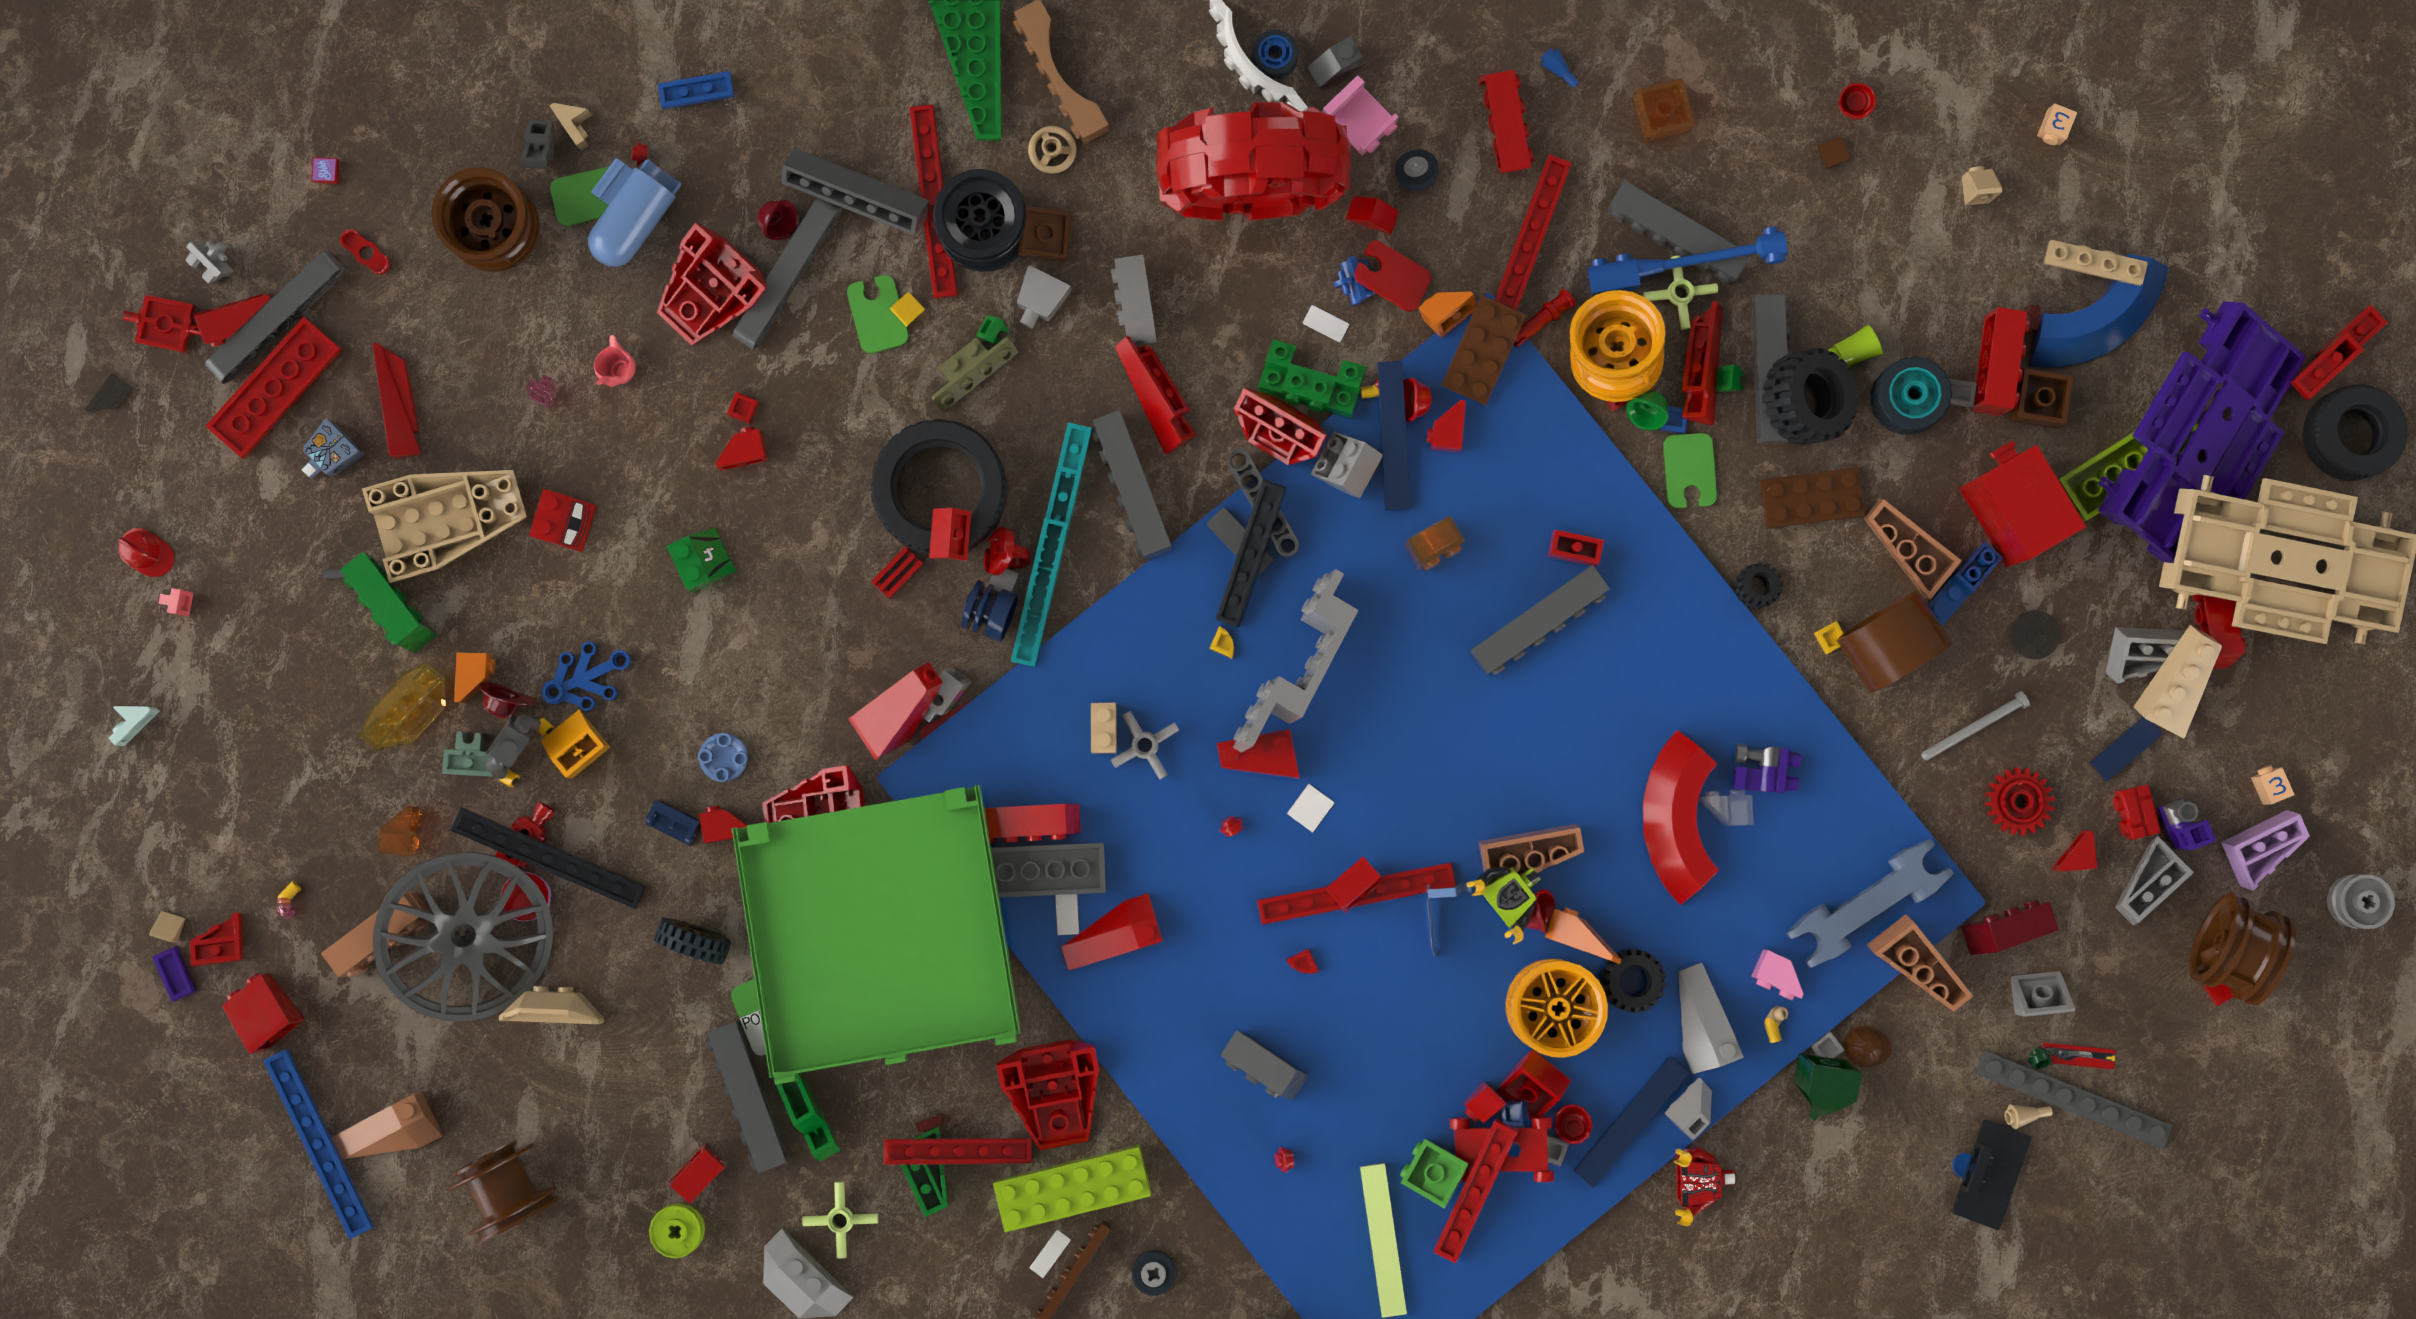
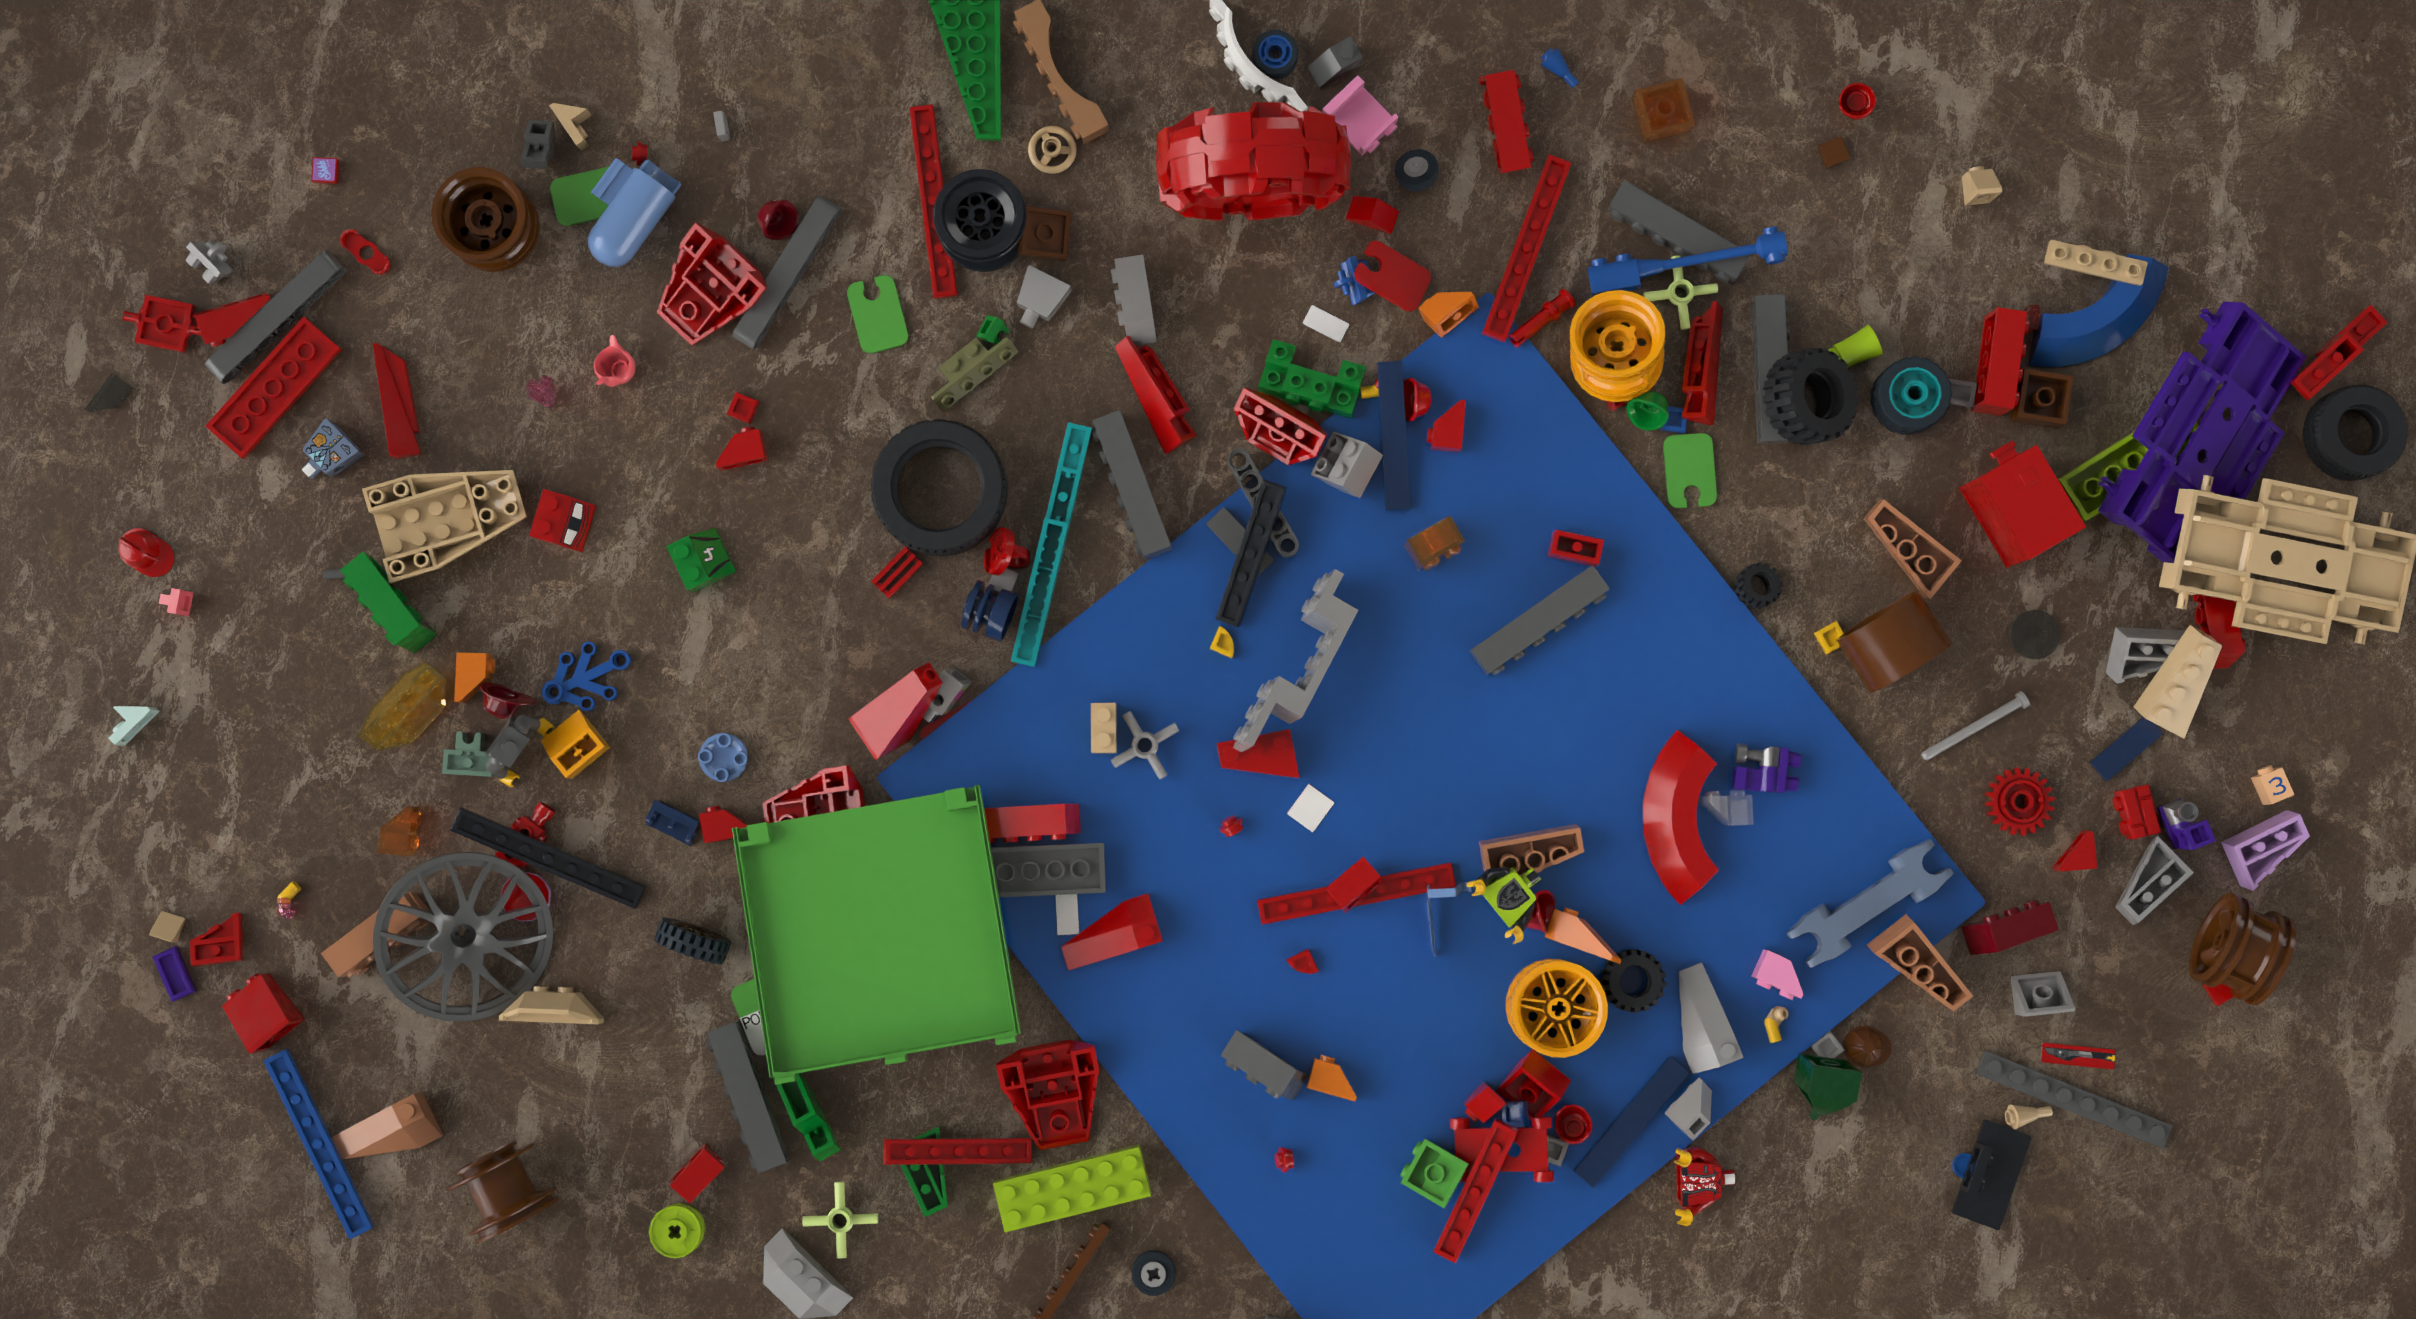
(696, 90): blue plate -> none
(721, 126): none -> light grey tile
(855, 191): dark grey brick -> none
(907, 309): yellow tile -> none
(929, 1122): clear red tile -> none
(950, 534): red panel -> none
(1050, 1253): white sticker -> none
(1329, 1078): none -> orange slope
(1383, 1240): yellowish green tile -> none
(1483, 350): reddish brown plate -> none
(1728, 378): green tile -> none
(1812, 498): reddish brown plate -> none
(1963, 582): blue slope -> none
(2040, 1058): dark green plate -> none
(2056, 124): light nougat brick -> none
(2361, 901): light grey wheel -> none

